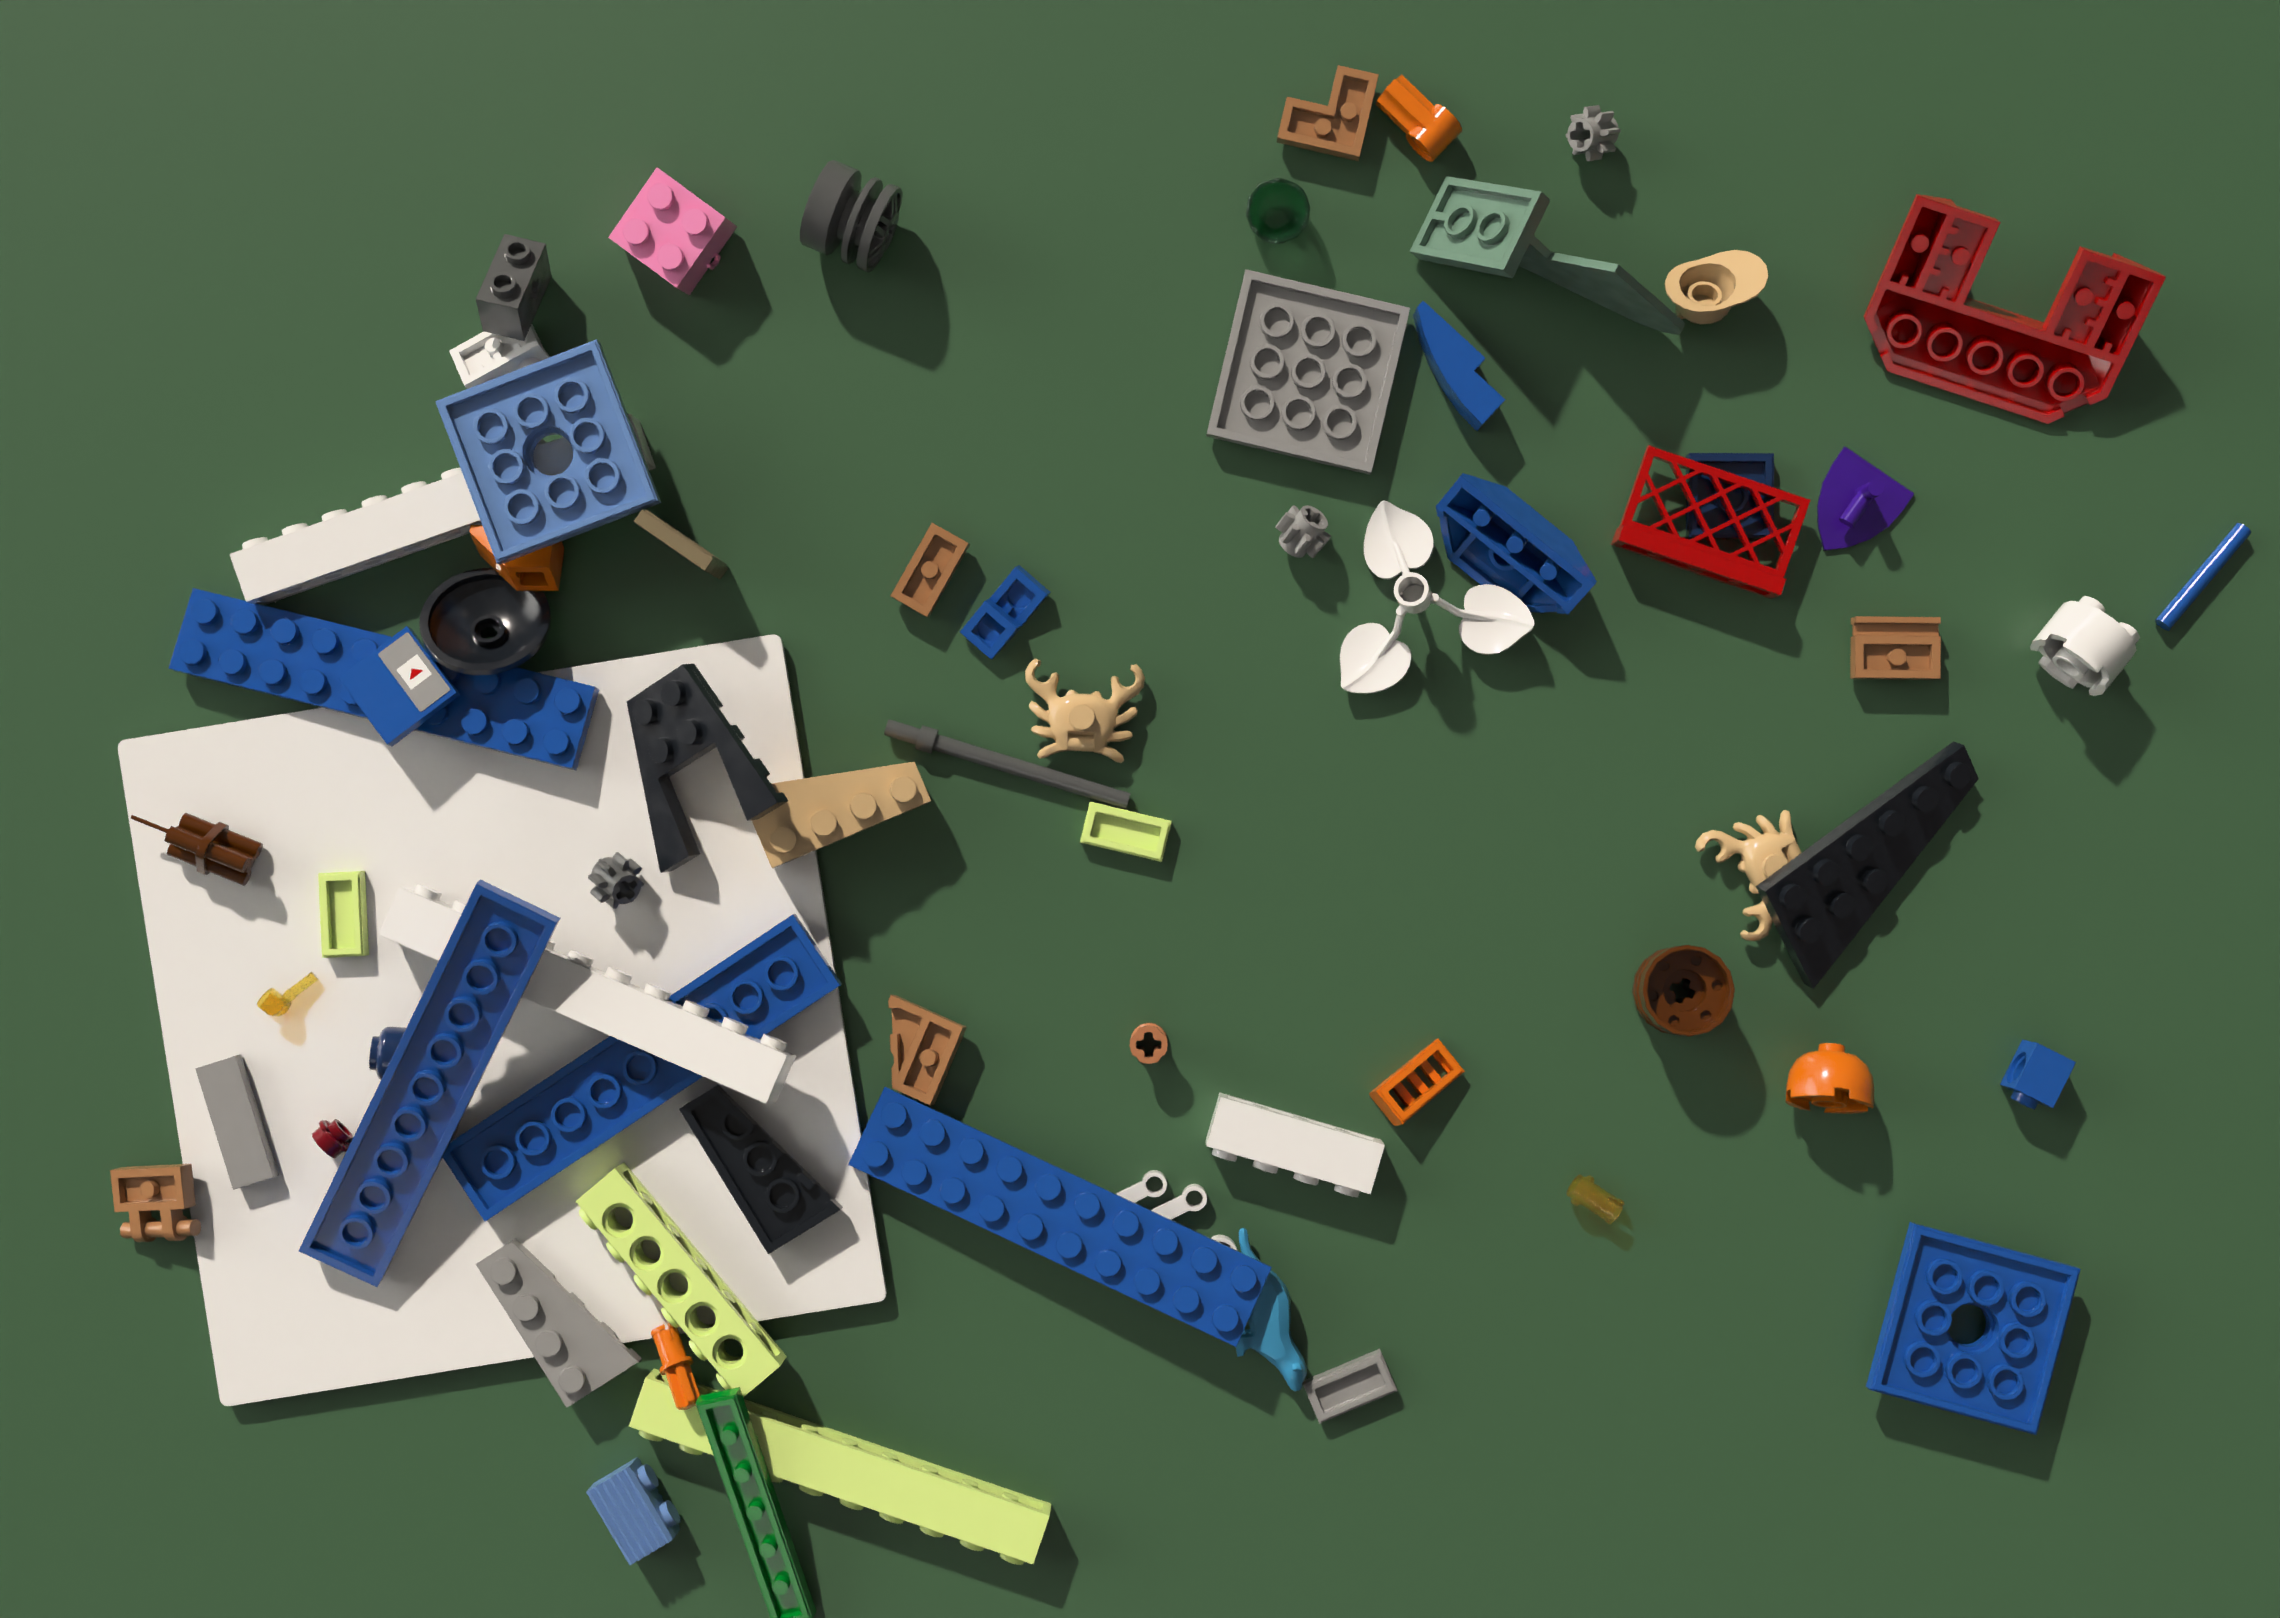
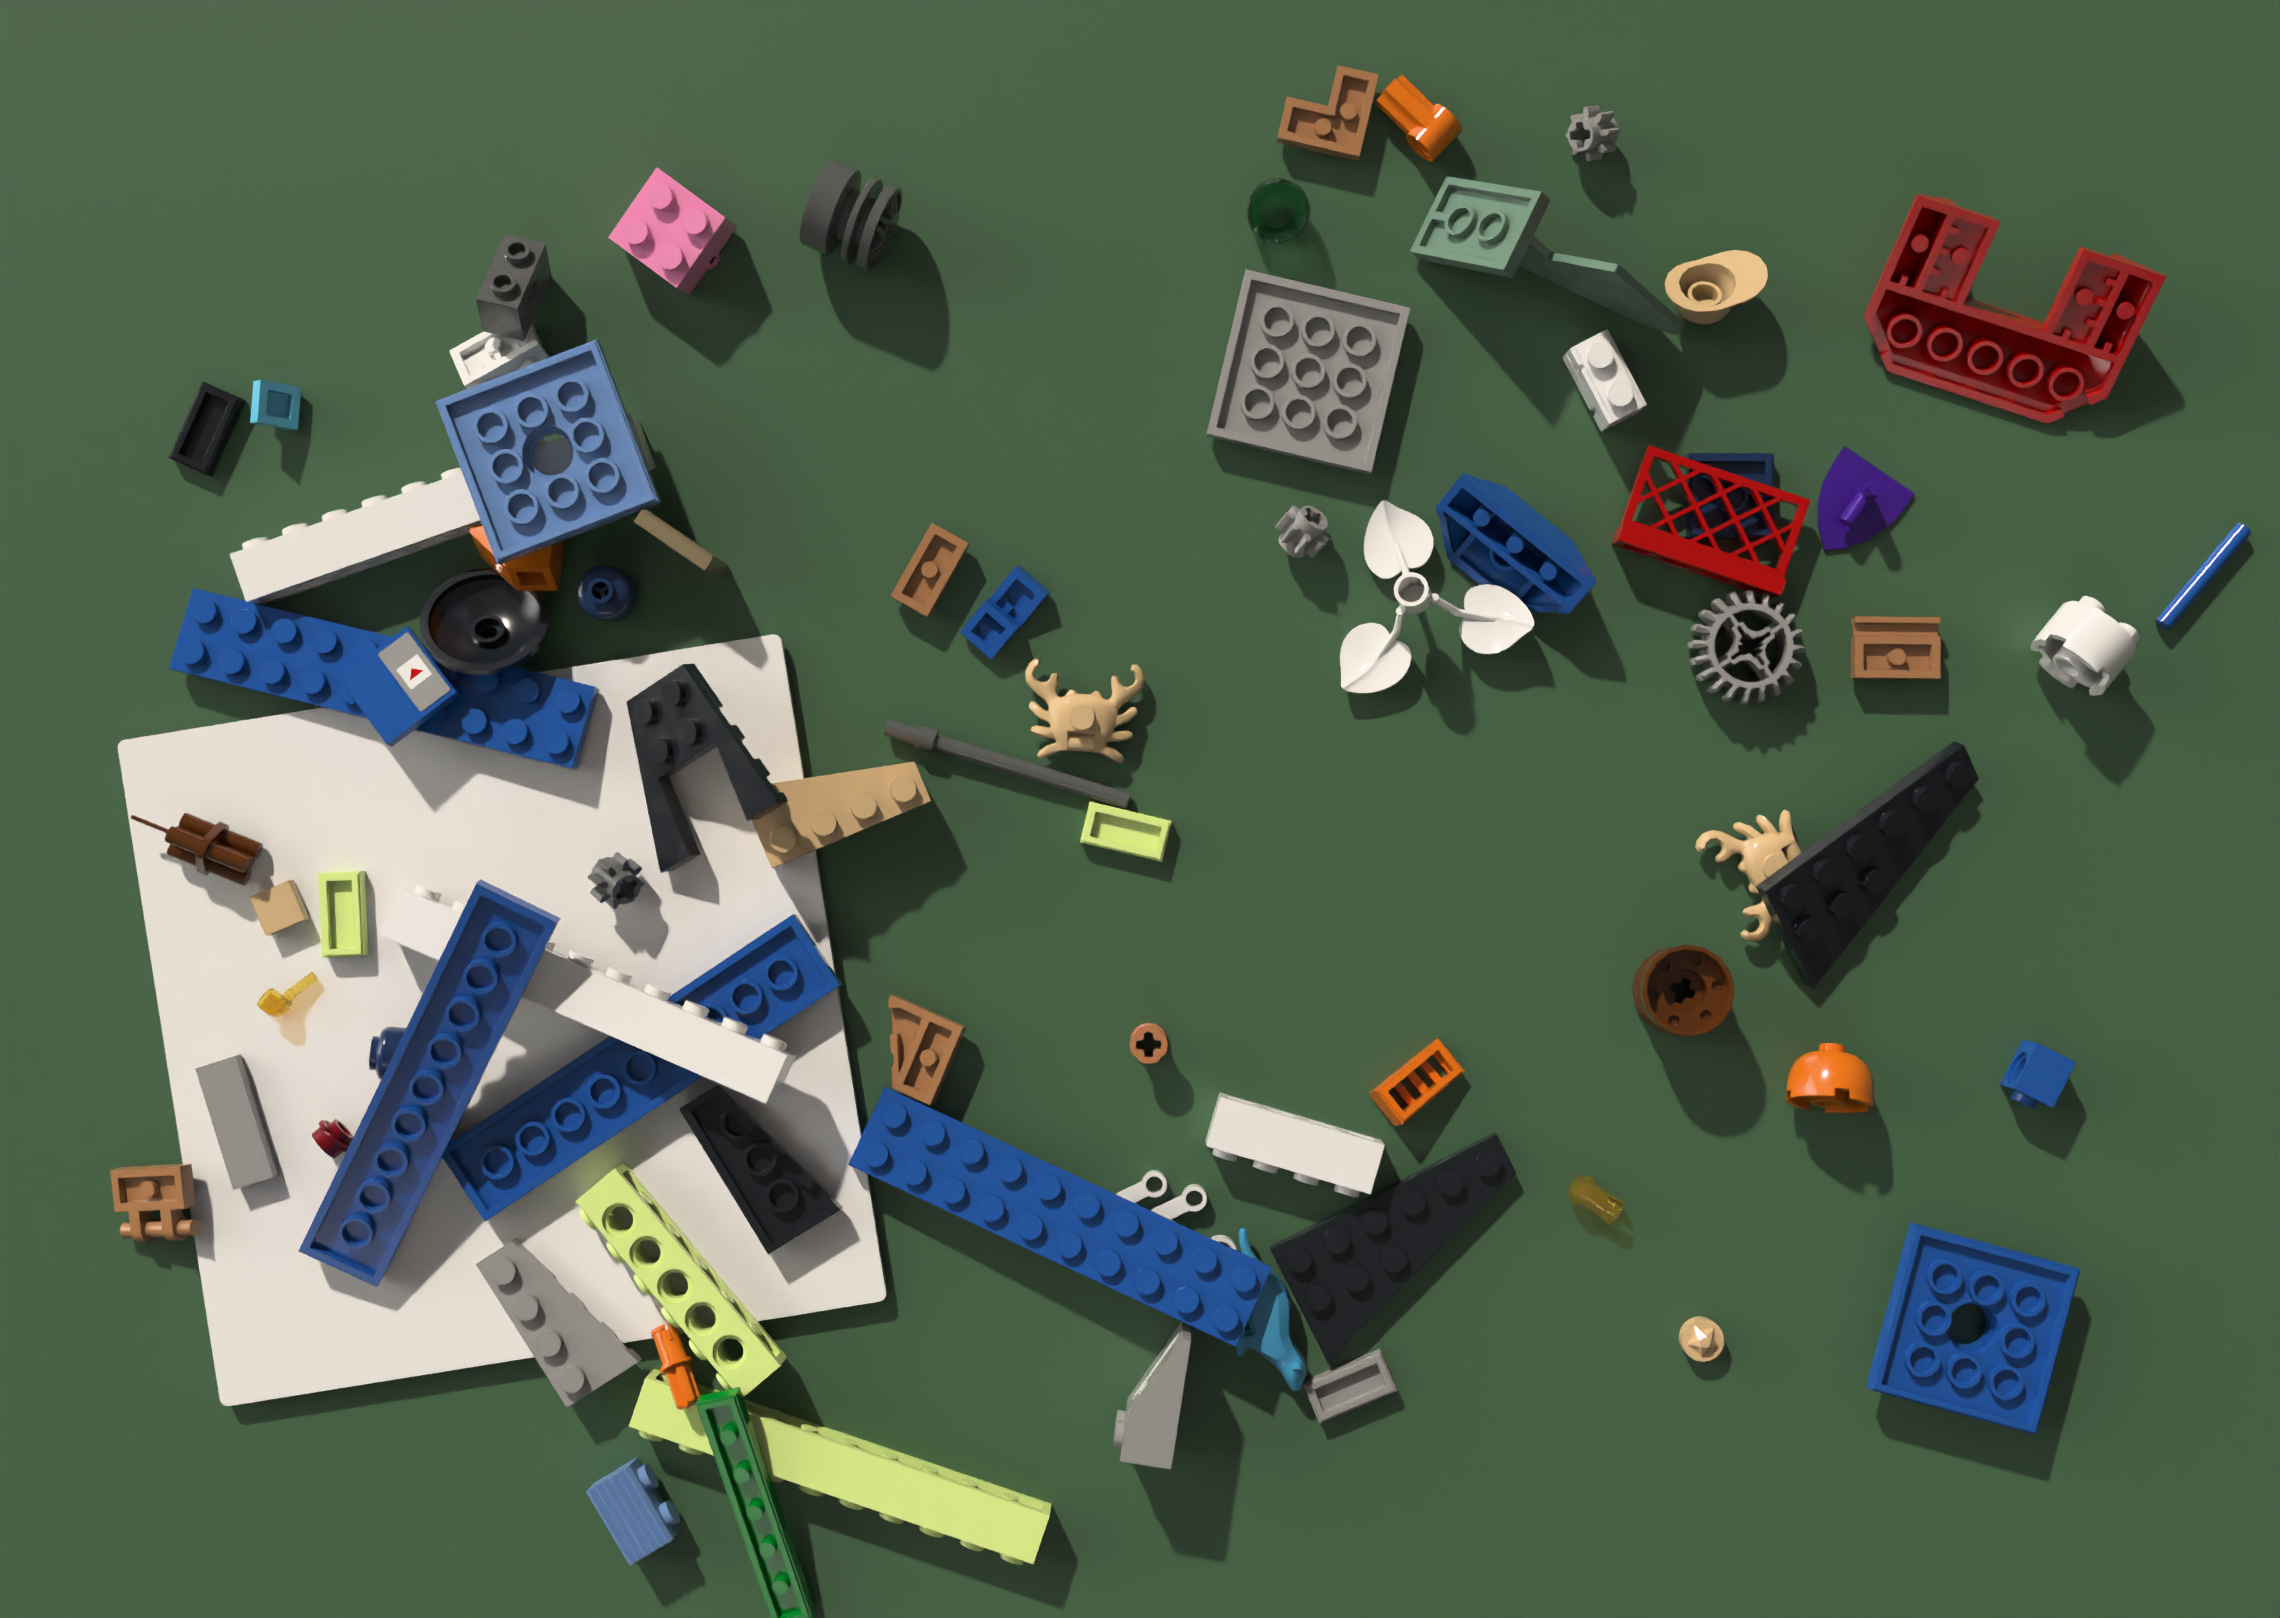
(207, 429): none -> black tile
(275, 405): none -> medium azure plate
(279, 908): none -> tan tile
(593, 593): none -> dark blue head
(1152, 1412): none -> light grey slope
(1368, 1251): none -> black wing
(1454, 367): blue slope -> none
(1604, 380): none -> white brick
(1701, 1339): none -> tan tile
(1776, 628): none -> light grey gear

